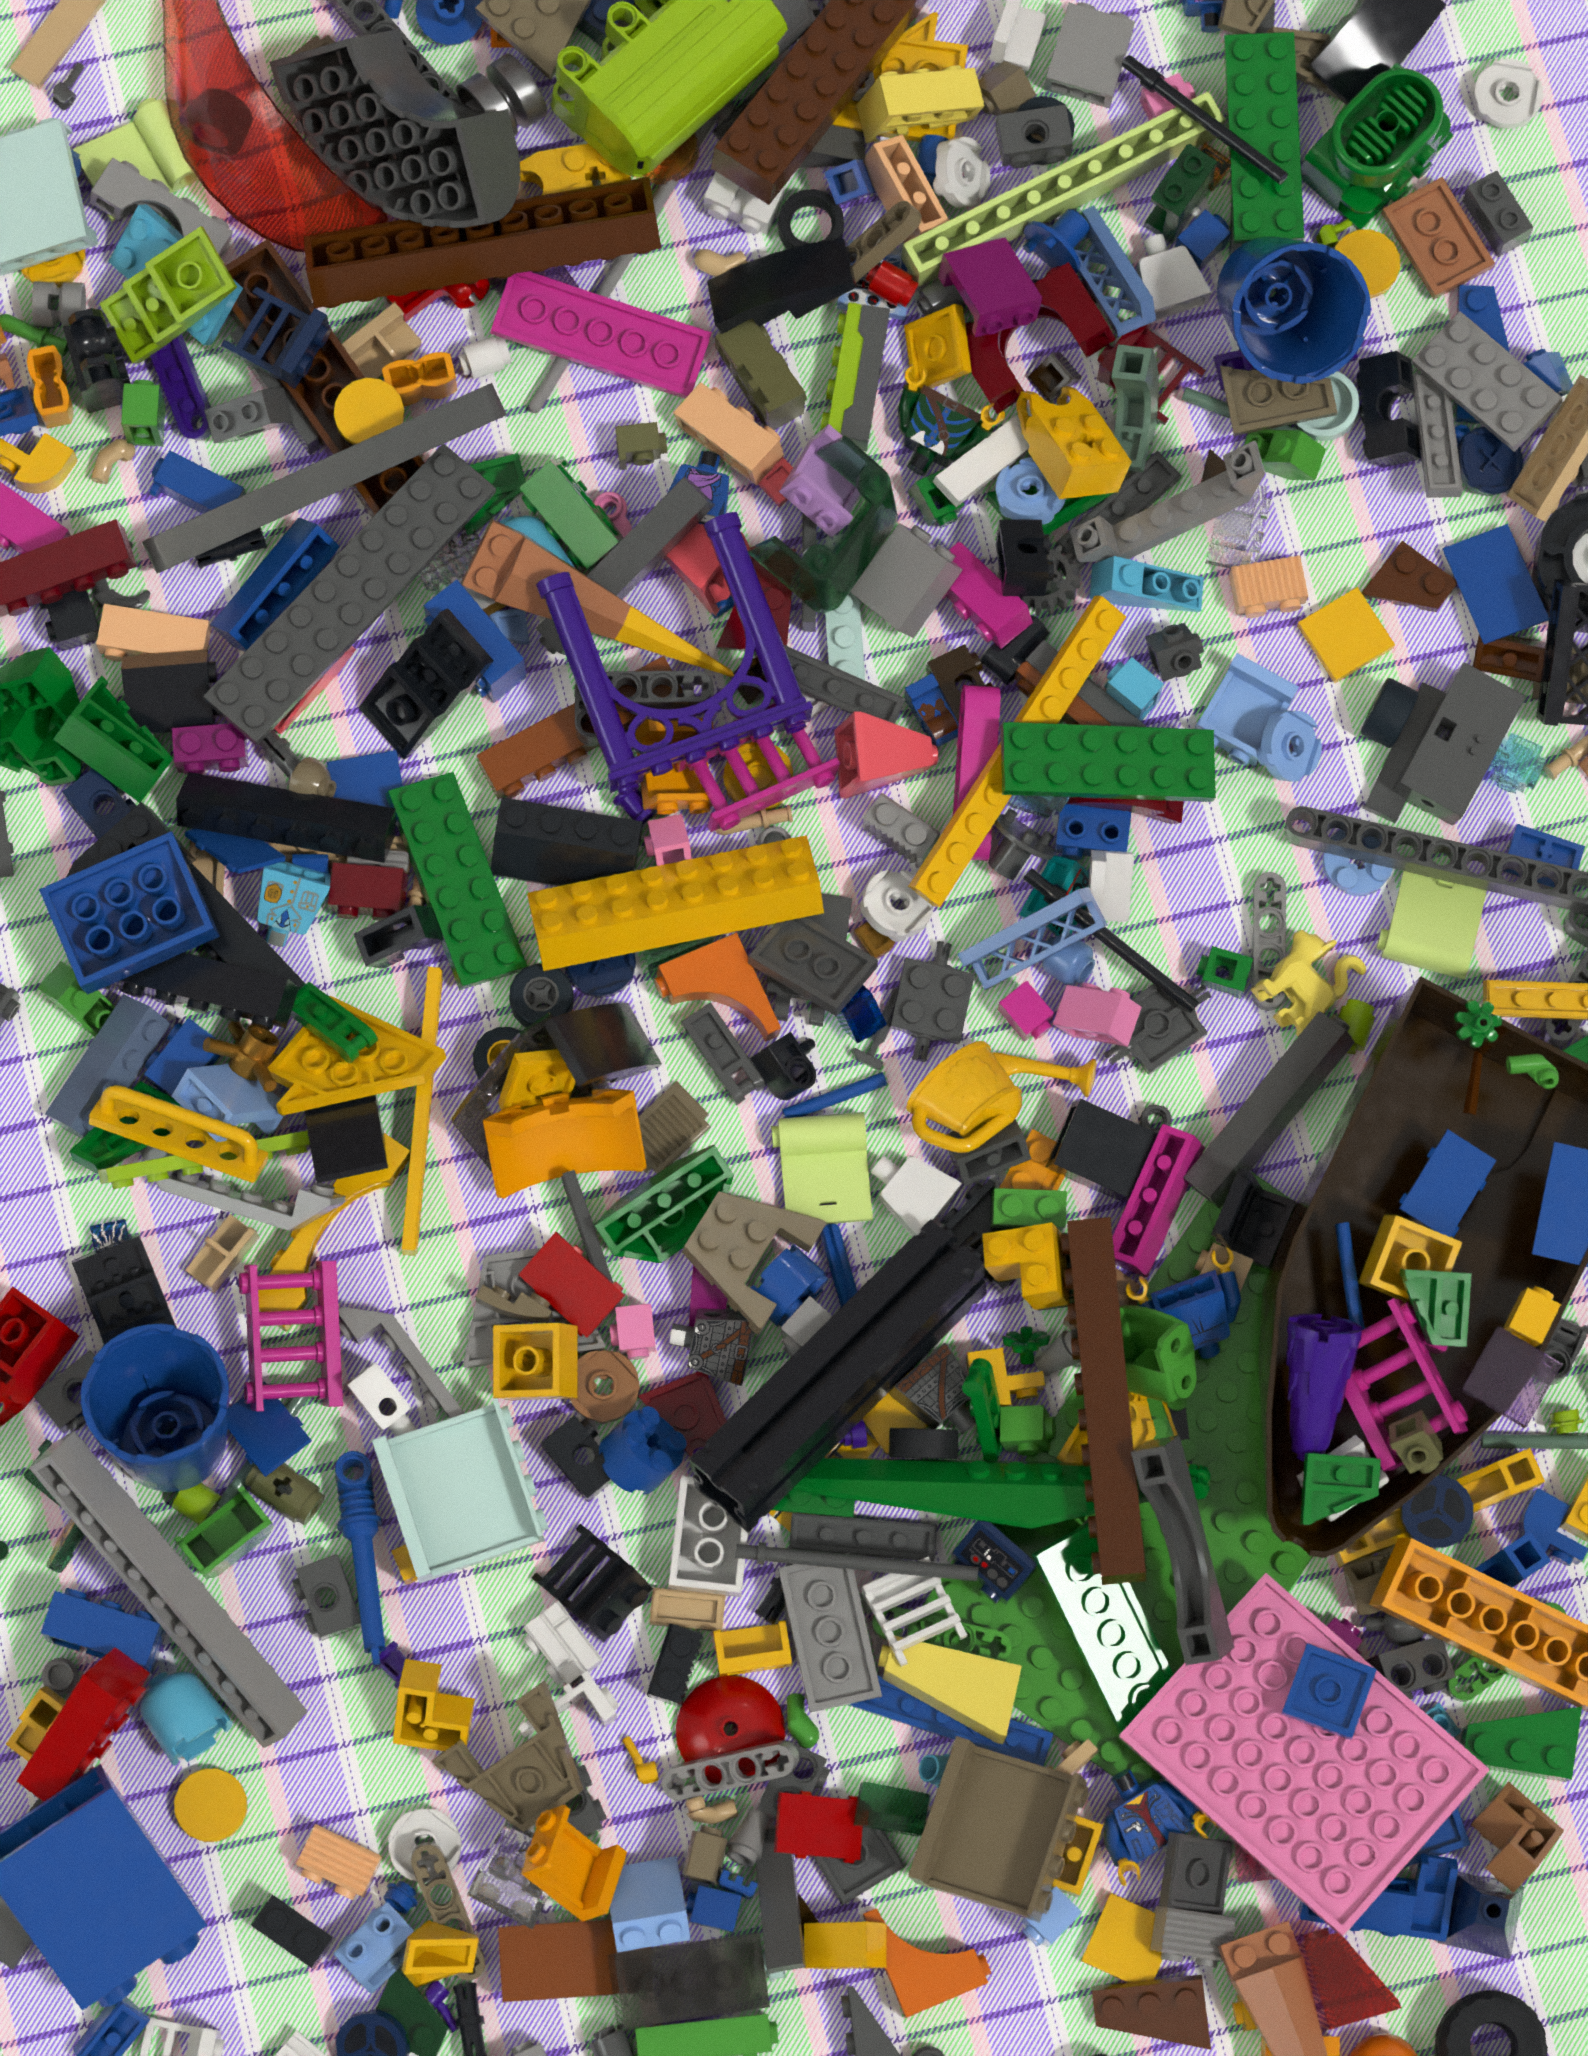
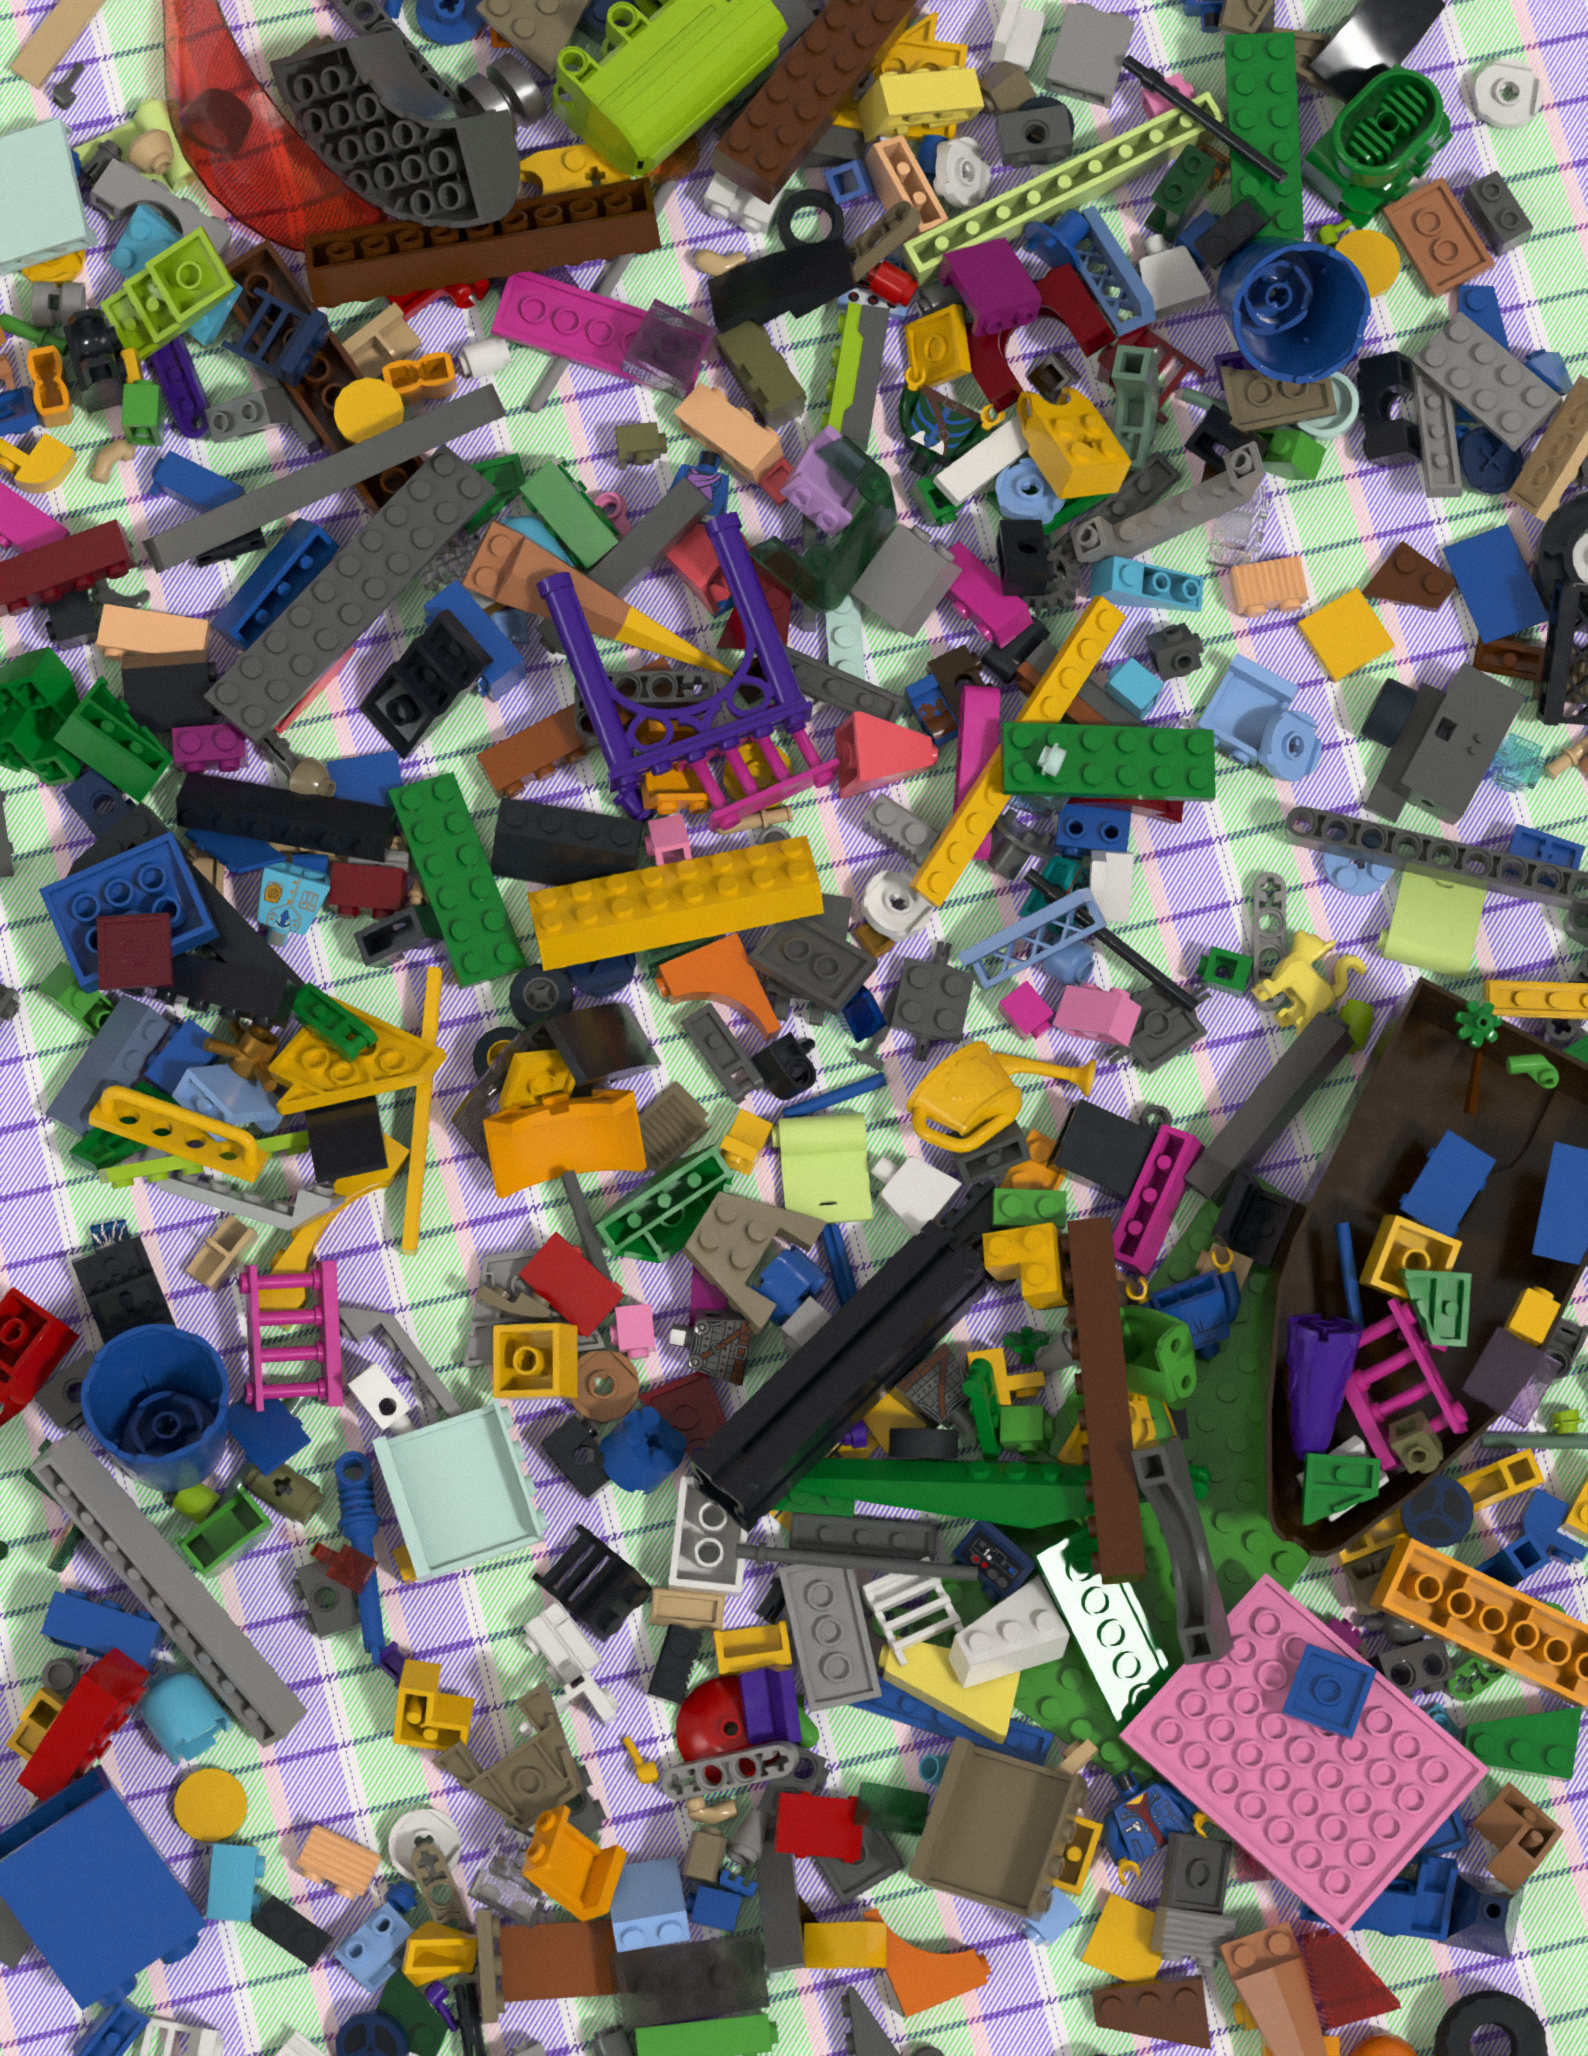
(100, 160): none -> dark grey pin
(132, 364): none -> yellow tile
(134, 951): none -> clear red tile
(152, 152): none -> tan cone
(234, 1883): none -> medium azure brick
(348, 1566): none -> clear red plate
(489, 1965): none -> dark tan wing
(668, 349): none -> clear purple brick
(746, 1142): none -> yellow brick
(769, 1704): none -> dark purple panel
(1010, 1637): none -> white wedge
(1051, 759): none -> light aqua plate
(1216, 429): none -> black brick
(1232, 231): none -> black brick

